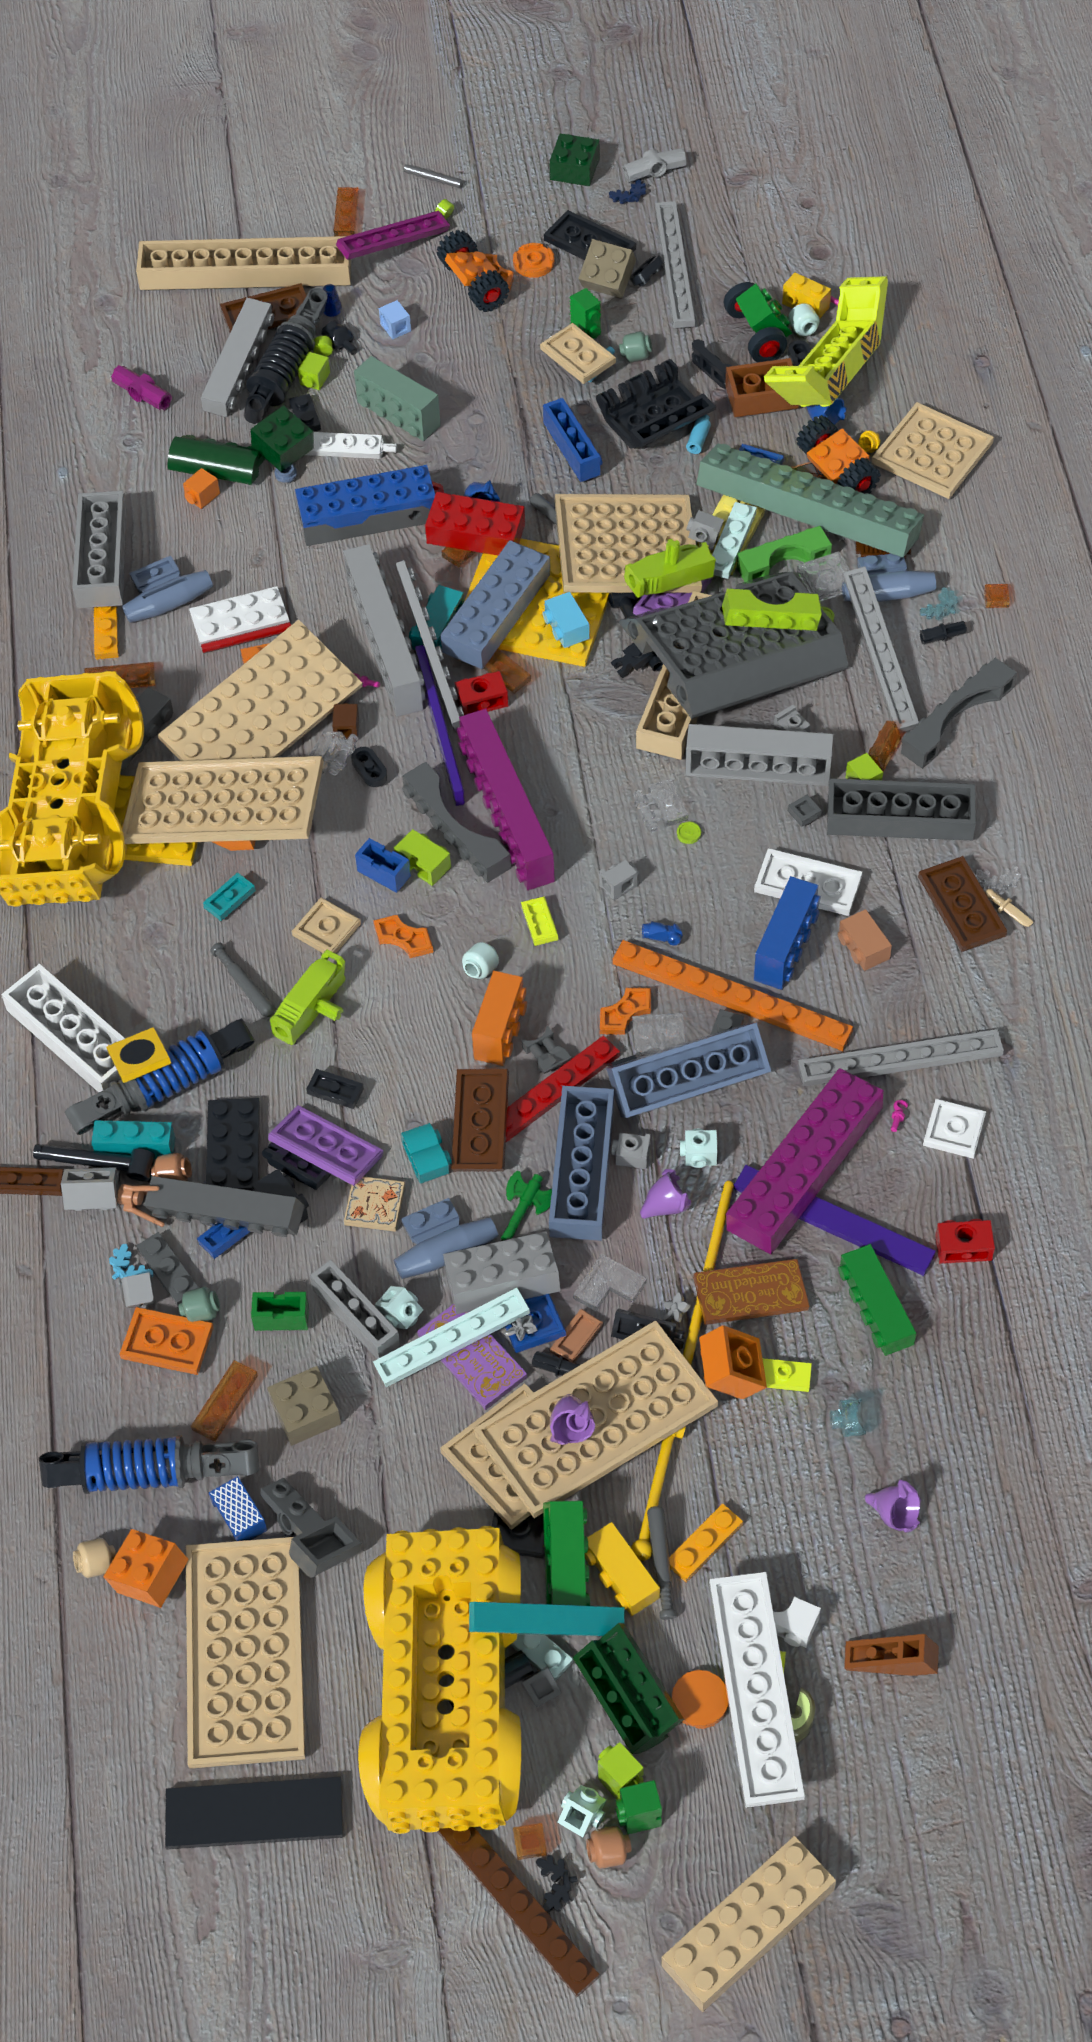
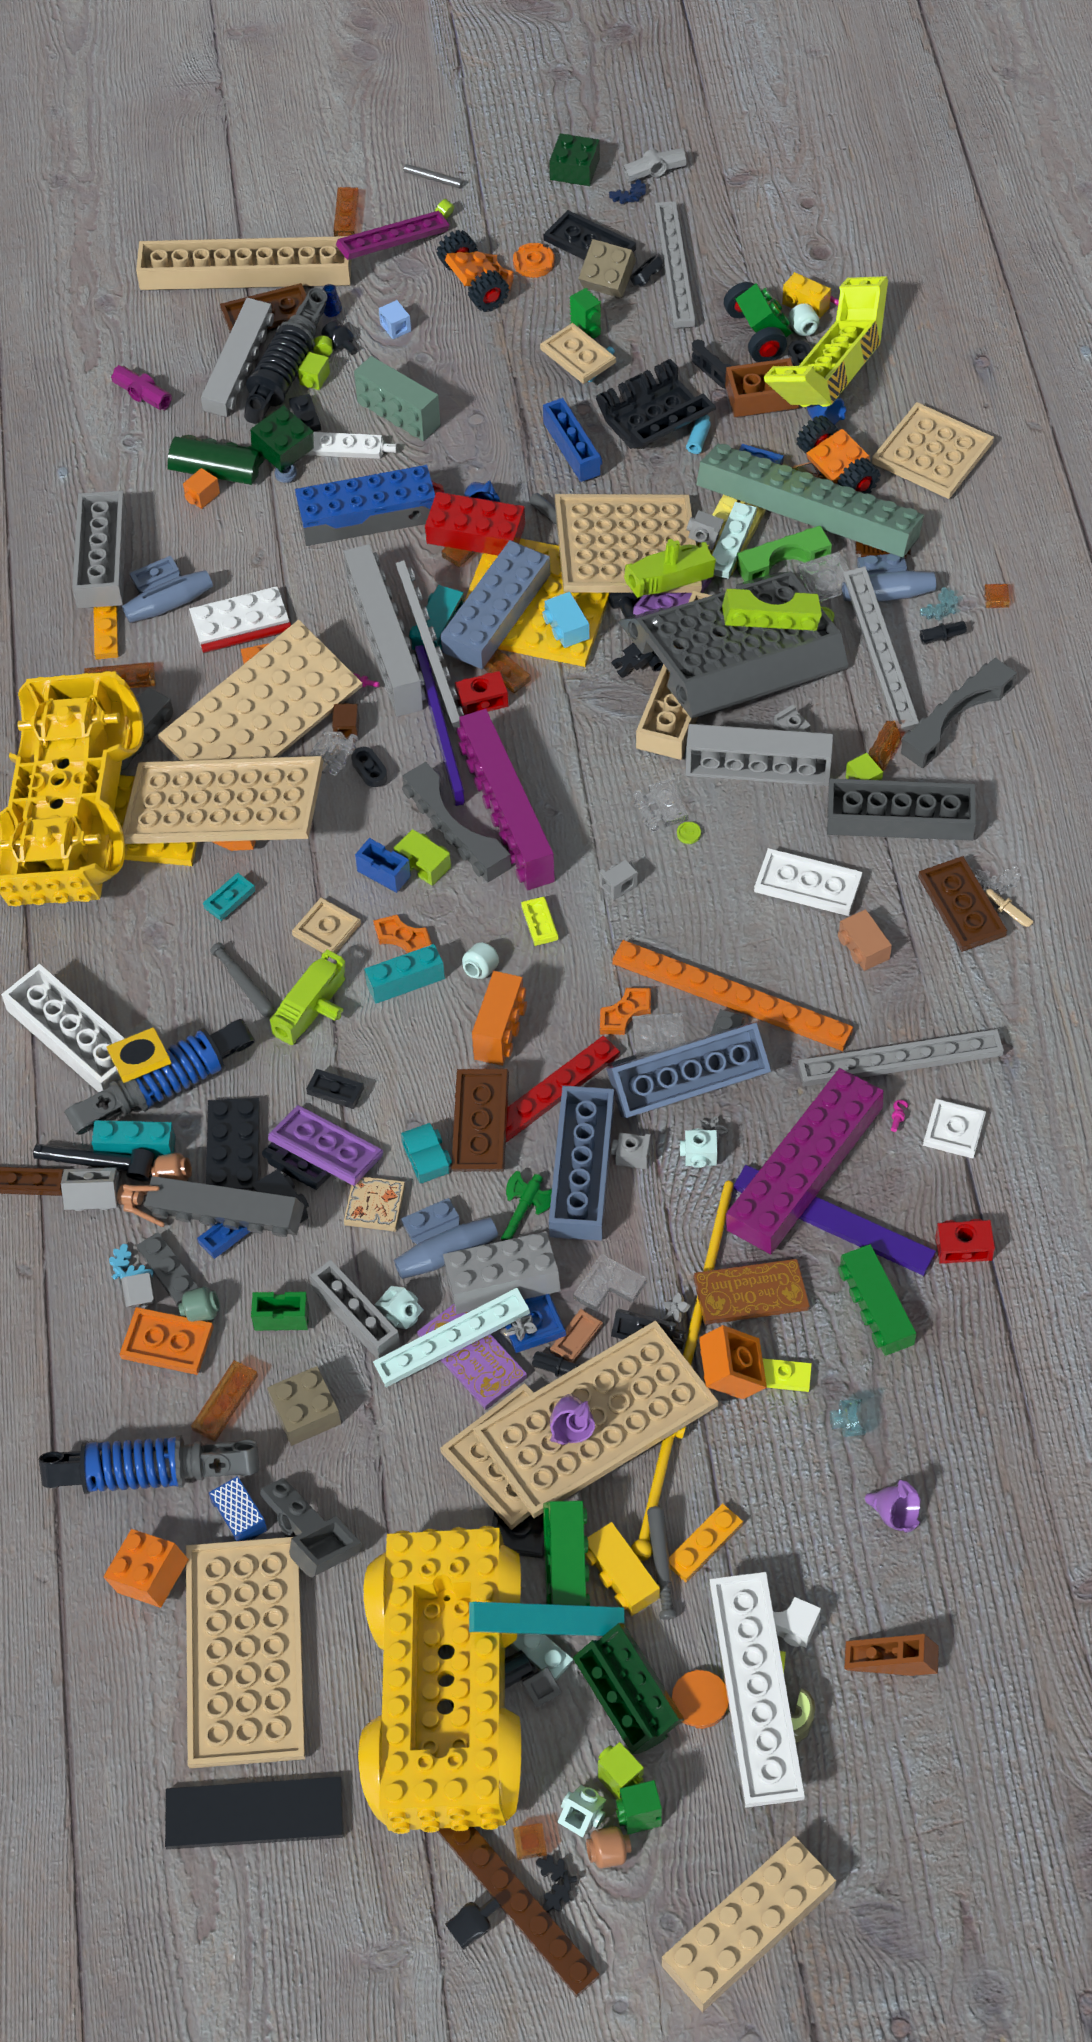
(93, 1557): tan head -> none
(404, 973): none -> teal brick
(472, 1922): none -> black piece
(550, 1060): dark grey piece -> none
(636, 346): sand green head -> none
(661, 932): blue arm -> none
(665, 1197): medium lavender hat -> none
(714, 1125): none -> light grey plant
(786, 933): blue brick -> none
(804, 810): dark grey plate -> none
(869, 441): yellow plate -> none

